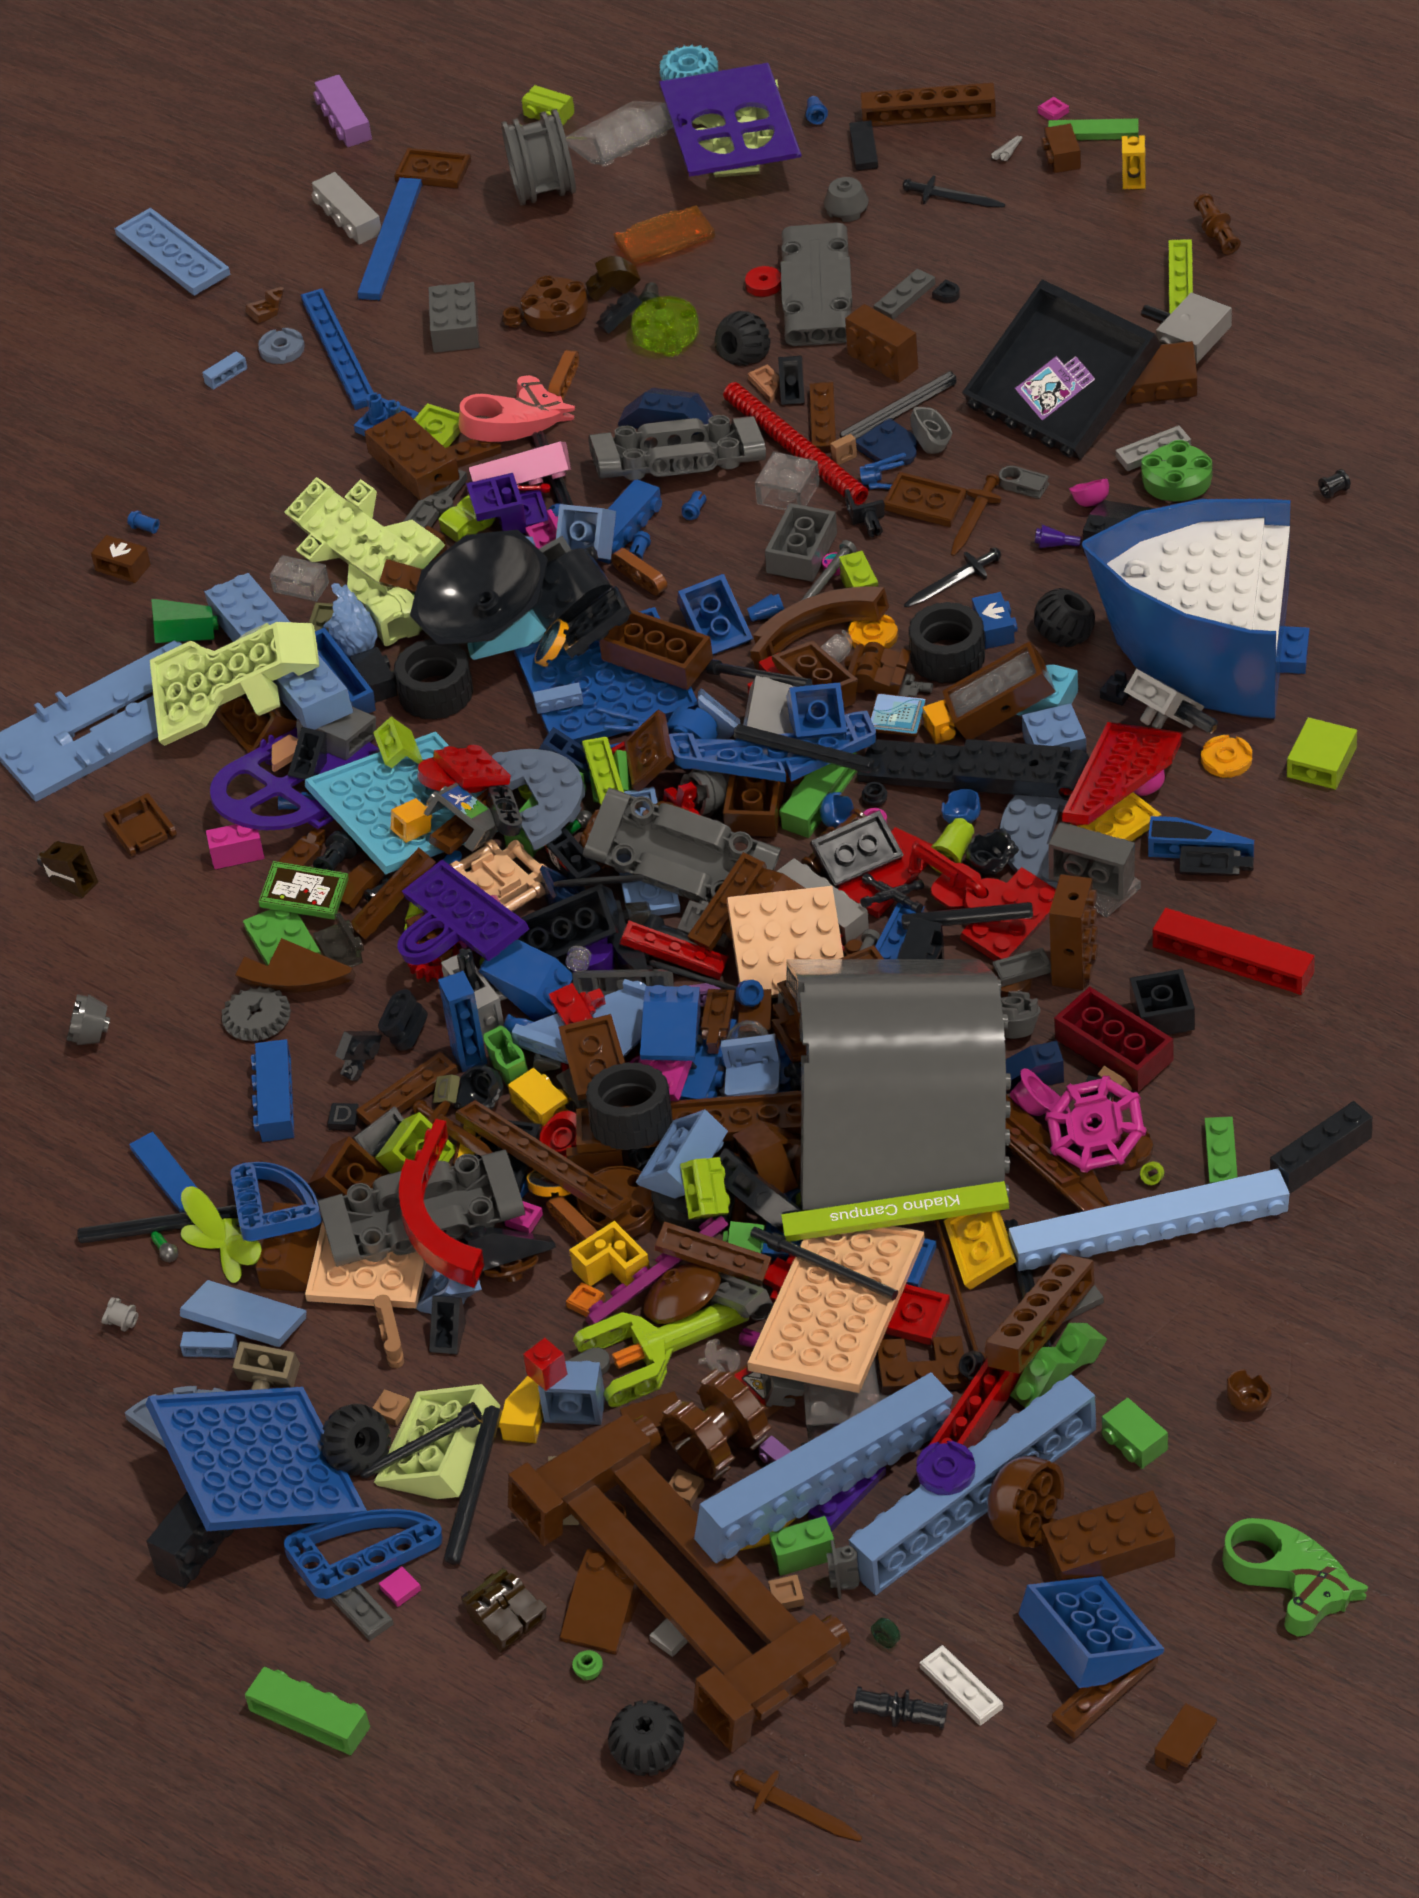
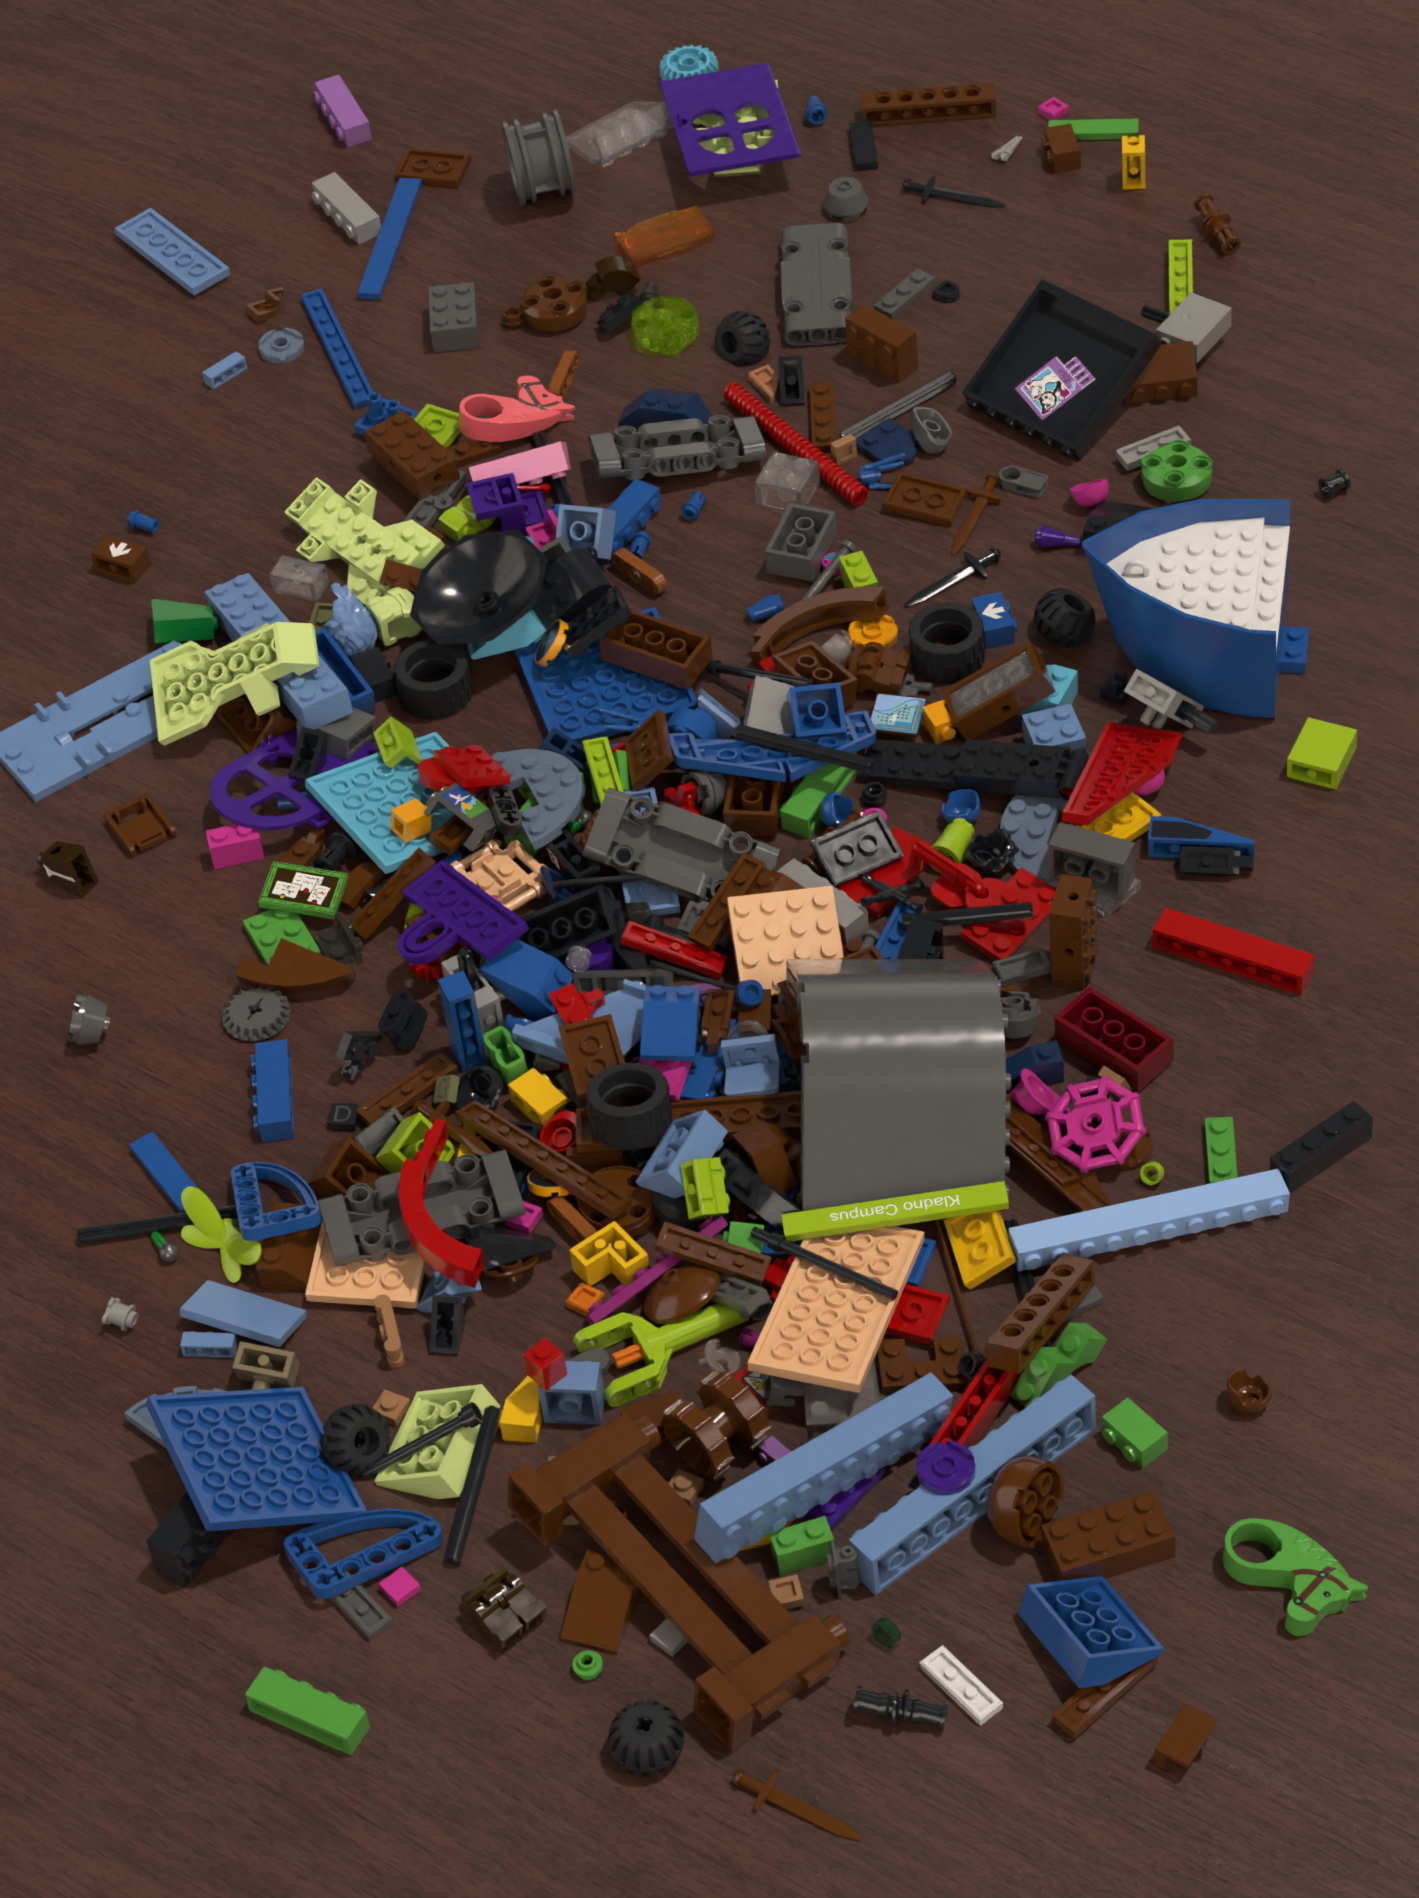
(283, 752): nougat tile -> none
(545, 100): lime brick -> none
(558, 698): medium blue piece -> none
(715, 613): blue slope -> none
(763, 281): red piece -> none
(866, 513): black bracket -> none
(1163, 1001): black brick -> none
(1226, 756): light orange tile -> none

